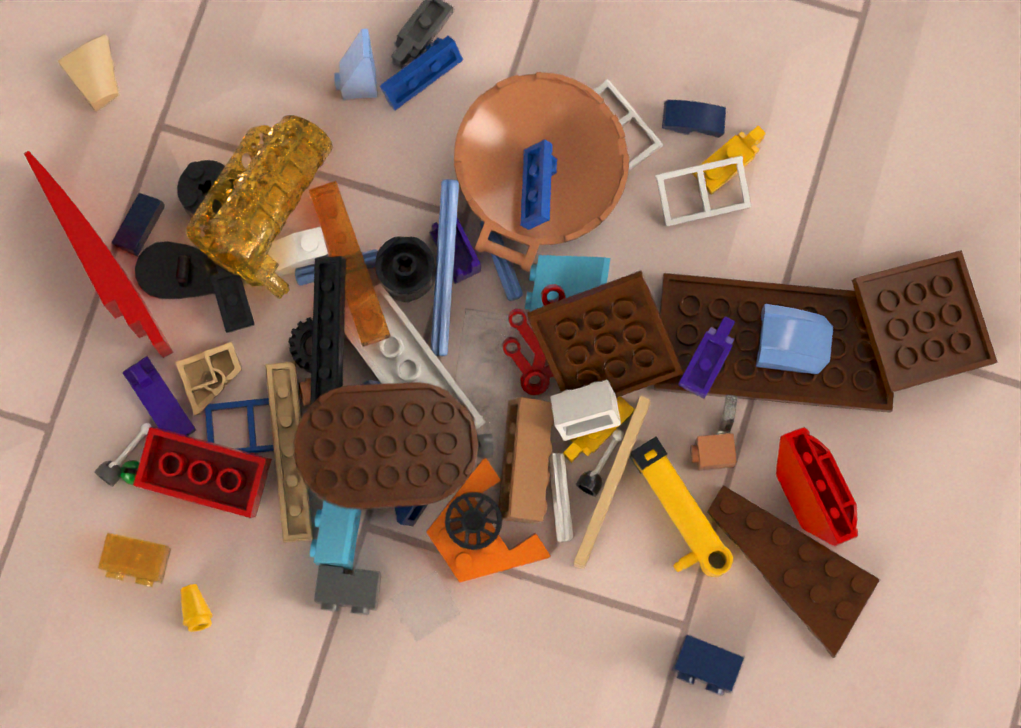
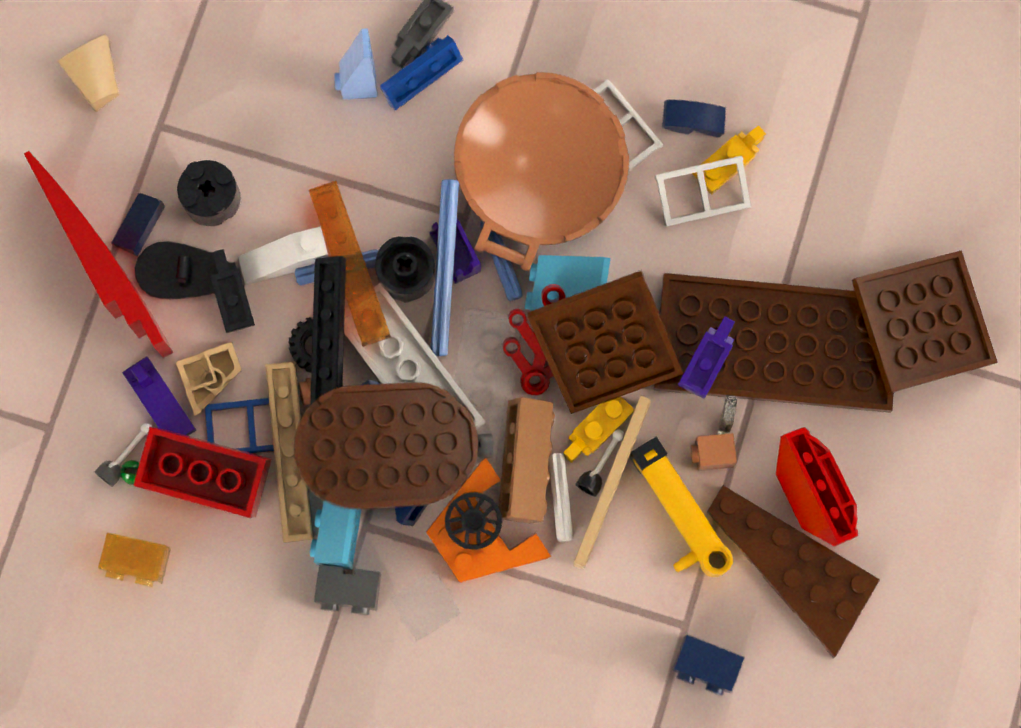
(194, 609): yellow cone -> none
(260, 199): clear yellow piece -> none
(536, 184): blue hinge -> none
(585, 410): white brick -> none
(794, 340): medium blue slope -> none

